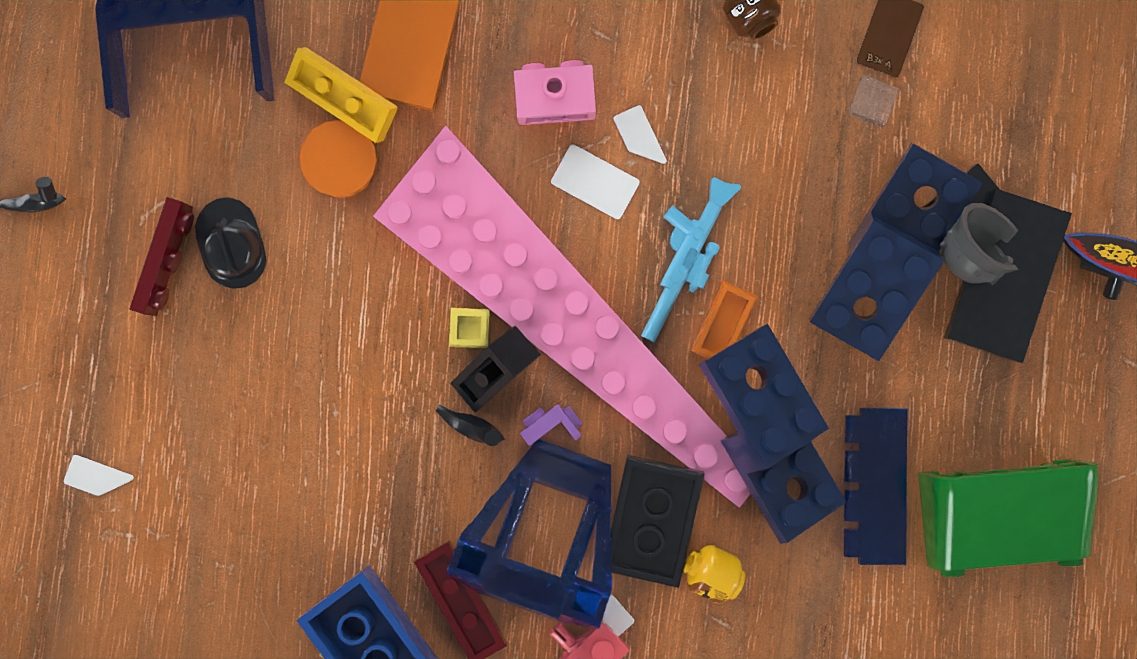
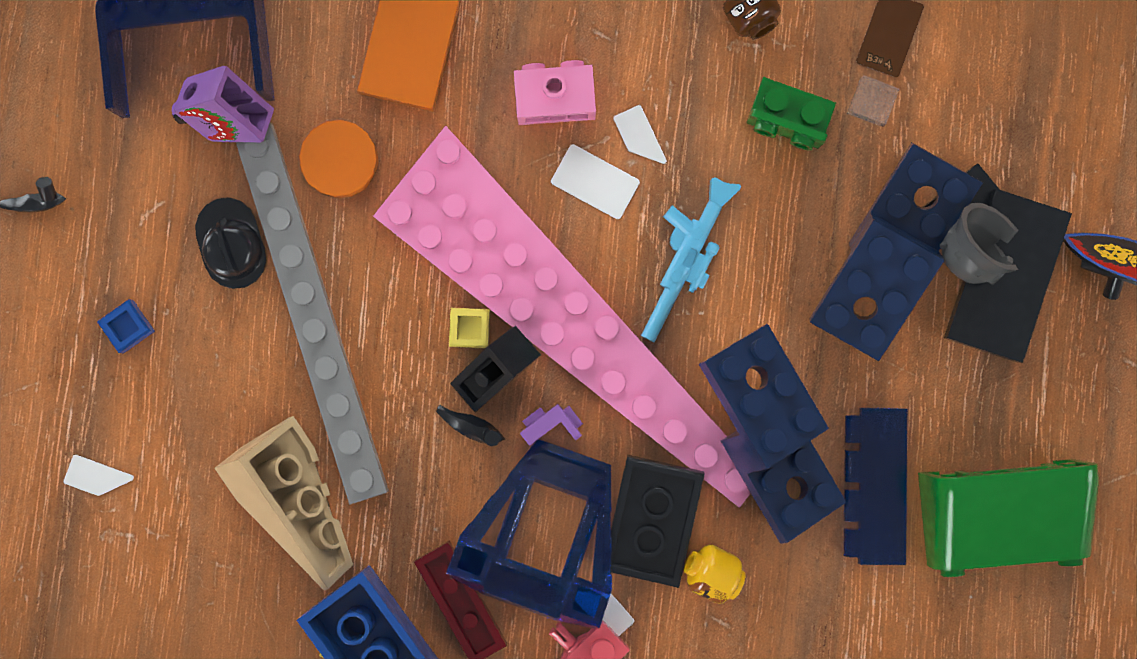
(126, 326): none -> blue tile
(162, 257): dark red plate -> none
(222, 107): none -> medium lavender torso
(284, 493): none -> tan wedge
(312, 318): none -> light grey plate
(340, 94): yellow plate -> none
(724, 320): orange tile -> none
(790, 114): none -> green bracket

